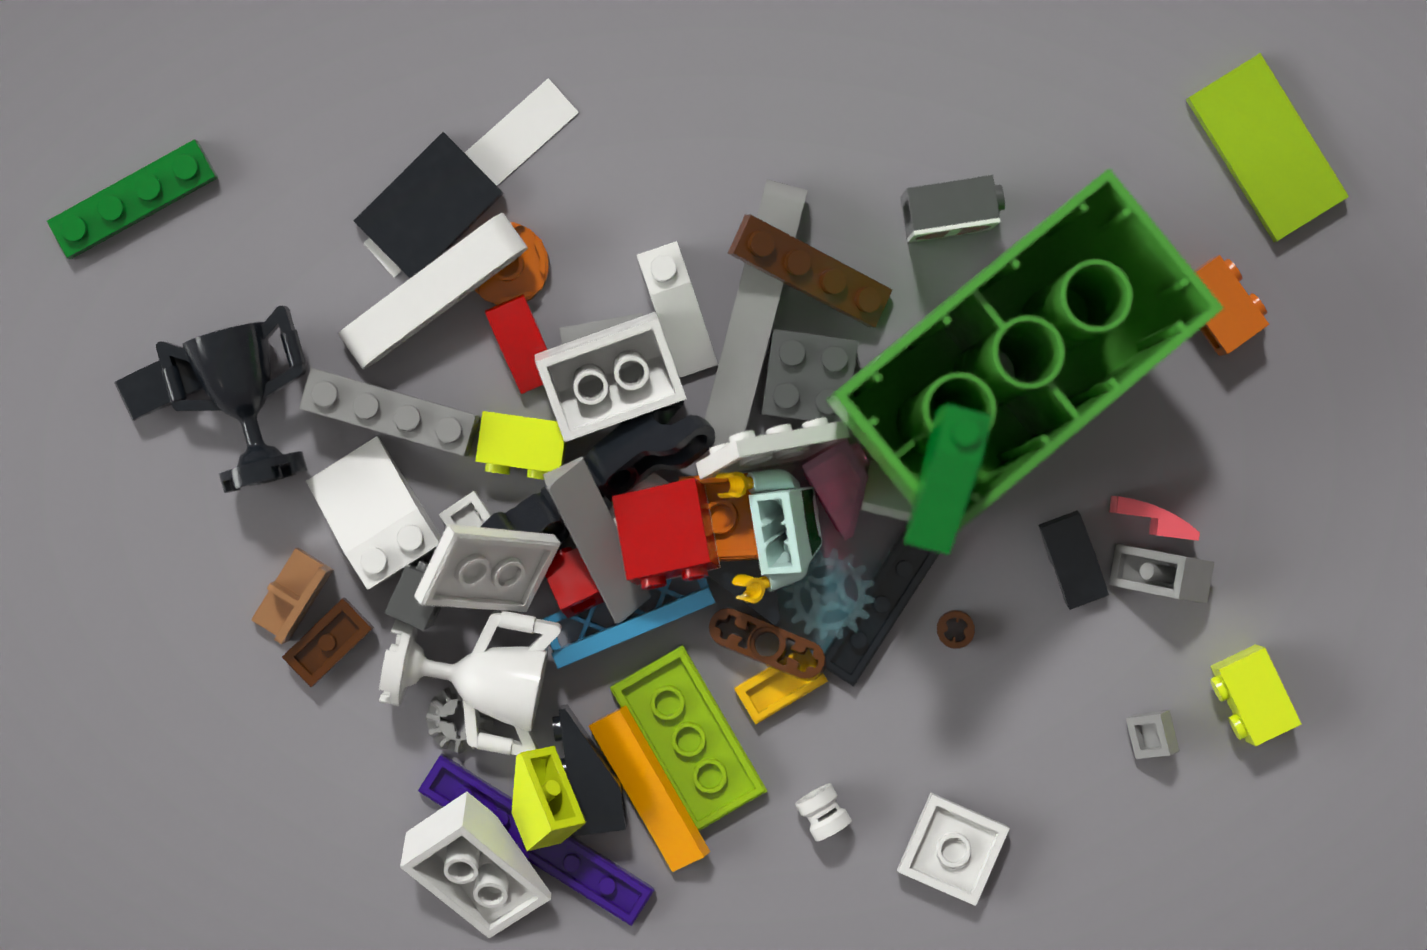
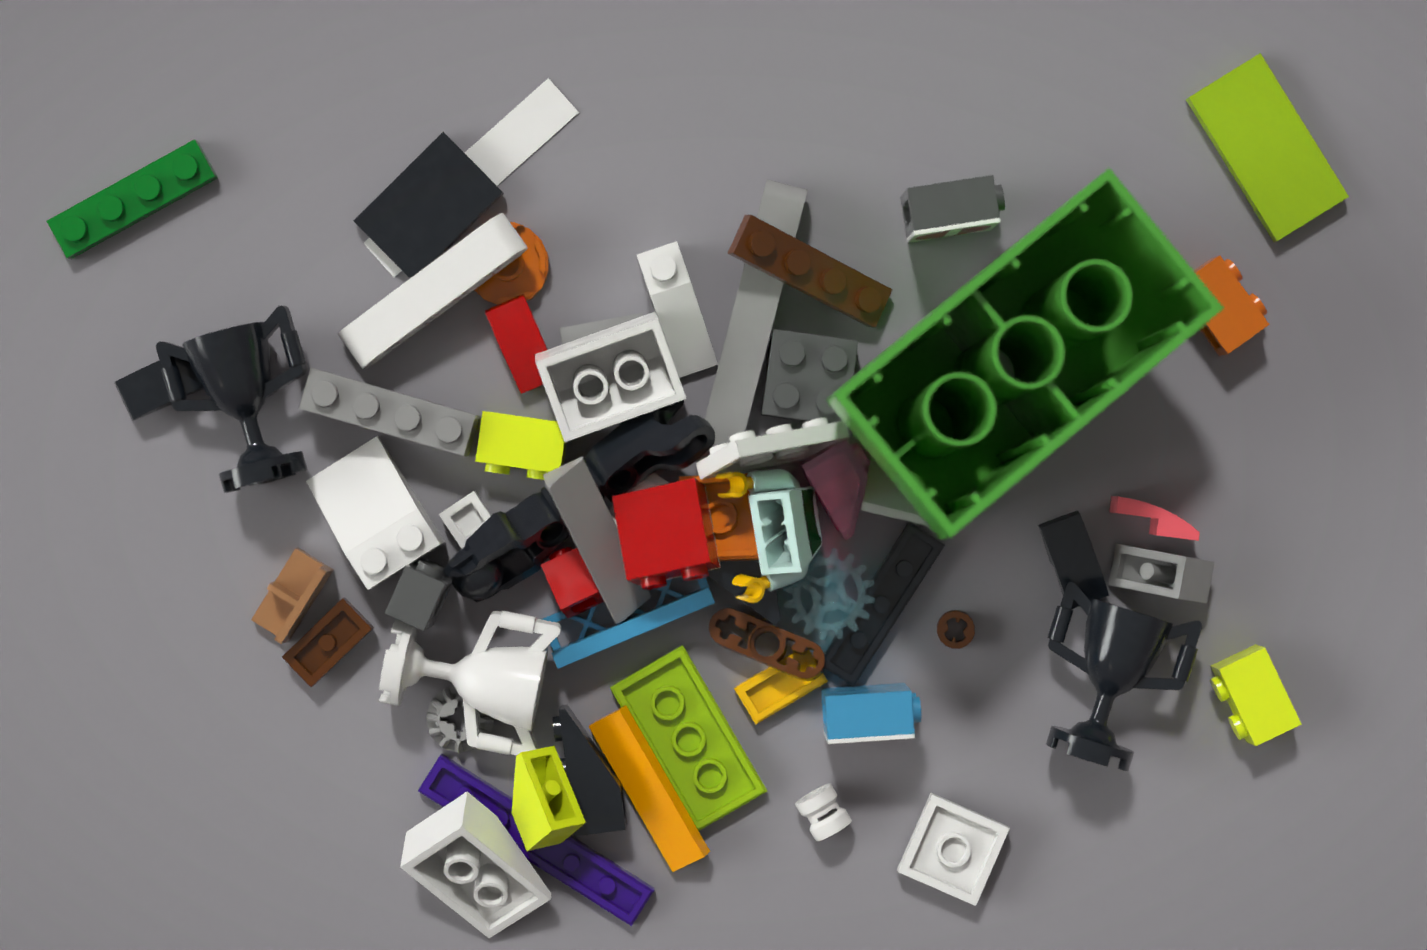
(486, 568): white tile -> none
(869, 713): none -> dark azure piece
(947, 477): green slope -> none
(1118, 656): none -> black piece
(1152, 734): light grey plate -> none

